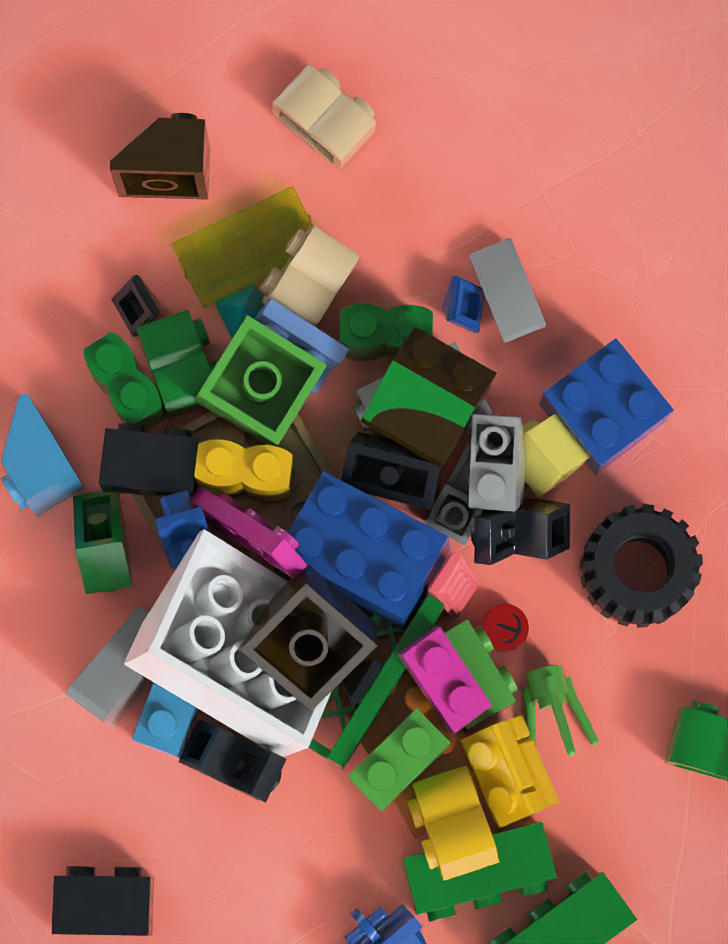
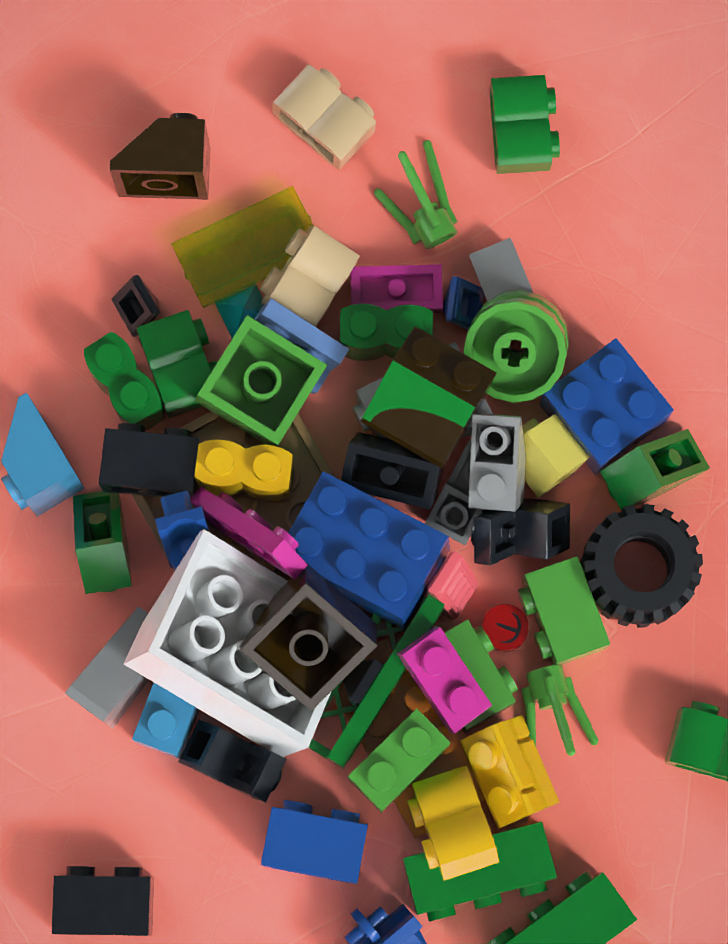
(314, 843): none -> blue brick
(398, 286): none -> dark pink plate
(432, 223): none -> bright green plant
(522, 125): none -> green brick
(543, 334): none -> bright green wheel
(564, 612): none -> bright green brick
(654, 469): none -> green slope

